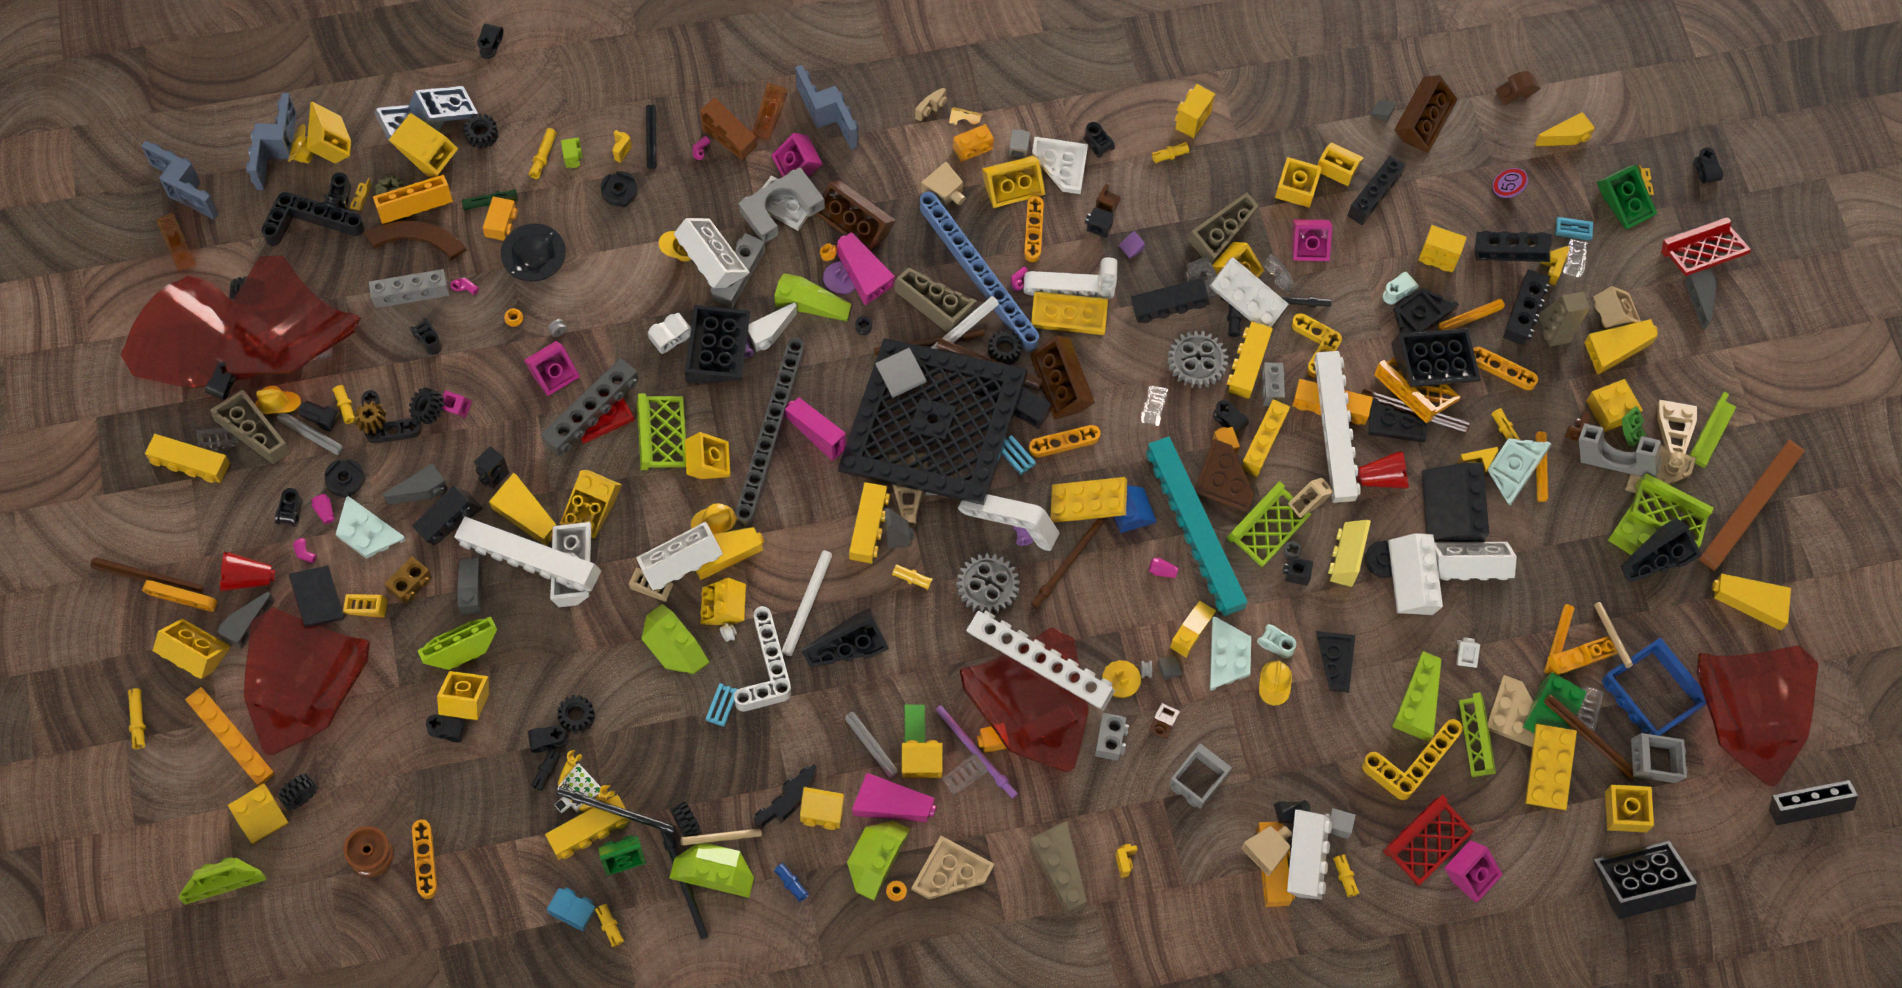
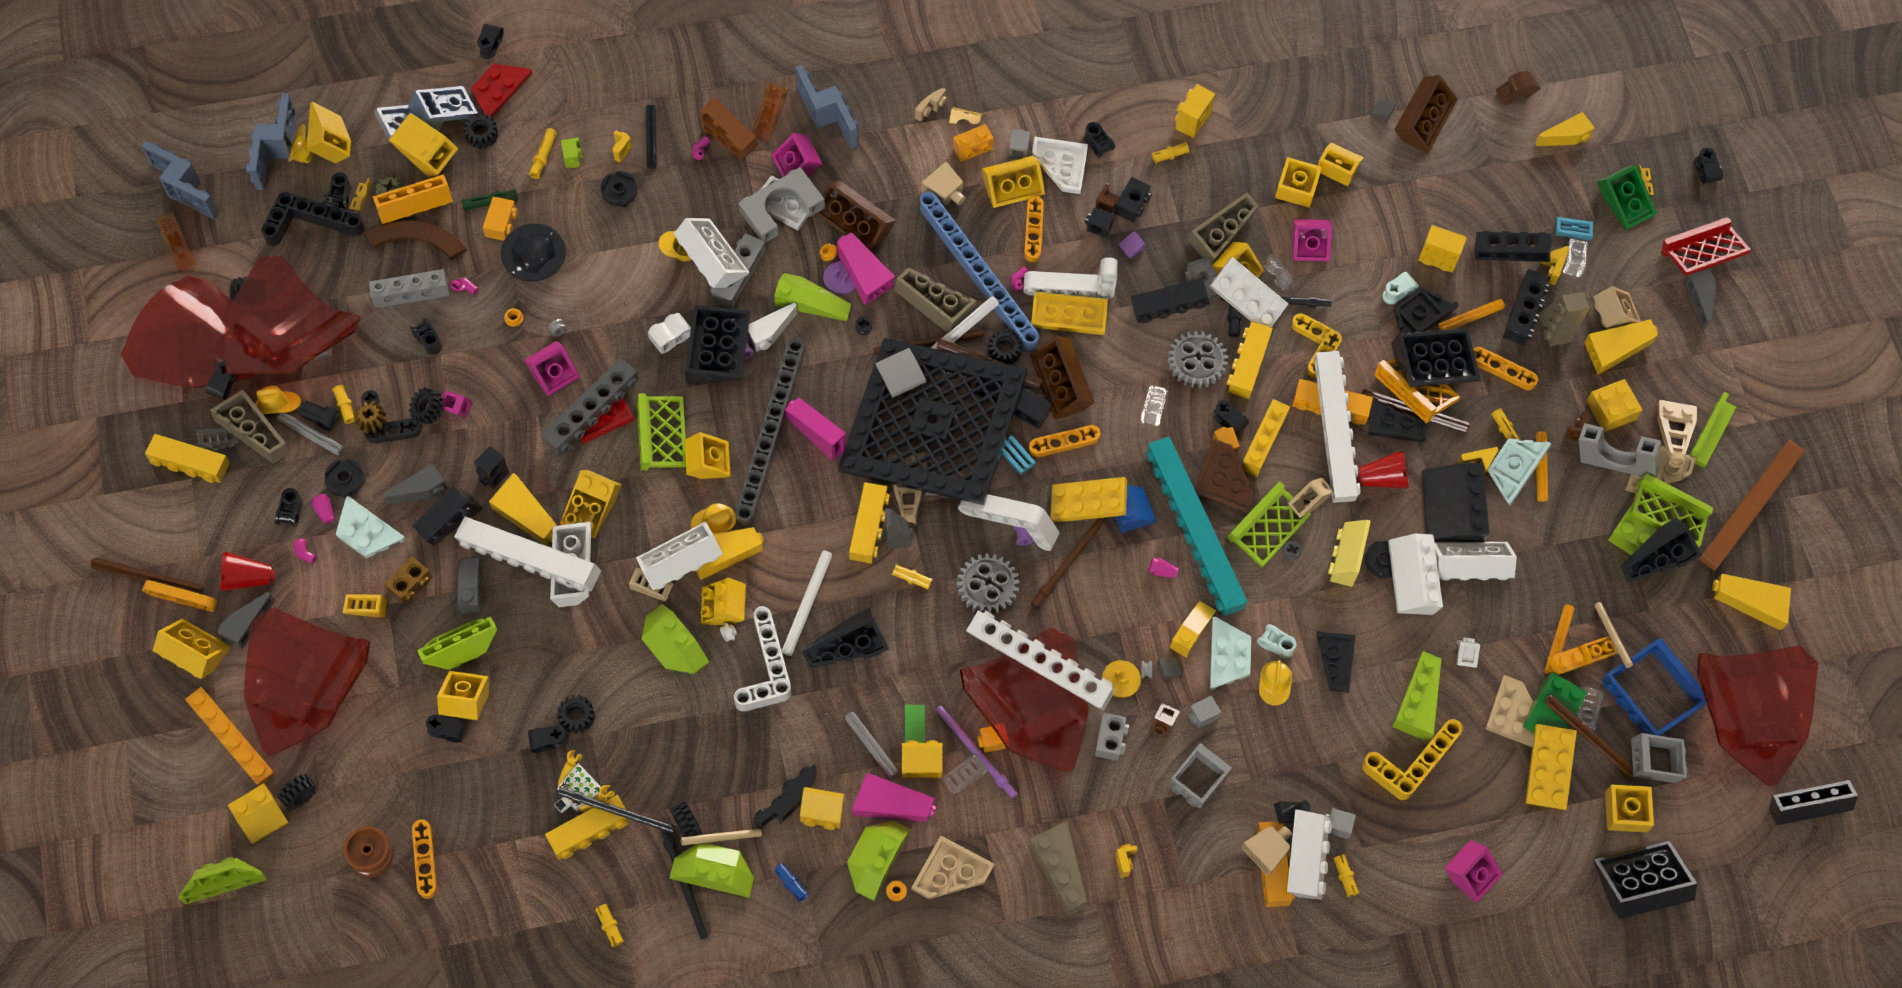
(136, 719): yellow pin -> none
(316, 596): black tile -> none
(498, 86): none -> red wing
(545, 770): black pin -> none
(571, 909): dark azure brick -> none
(621, 855): green slope -> none
(728, 689): medium azure tile -> none
(1135, 190): none -> black brick
(1204, 712): none -> light grey brick
(1272, 383): light grey brick -> none
(1303, 565): black brick -> none
(1376, 190): black brick -> none
(1415, 827): red fence -> none
(1483, 731): lime fence -> none
(1510, 183): piece -> none
(1632, 426): bright green slope -> none

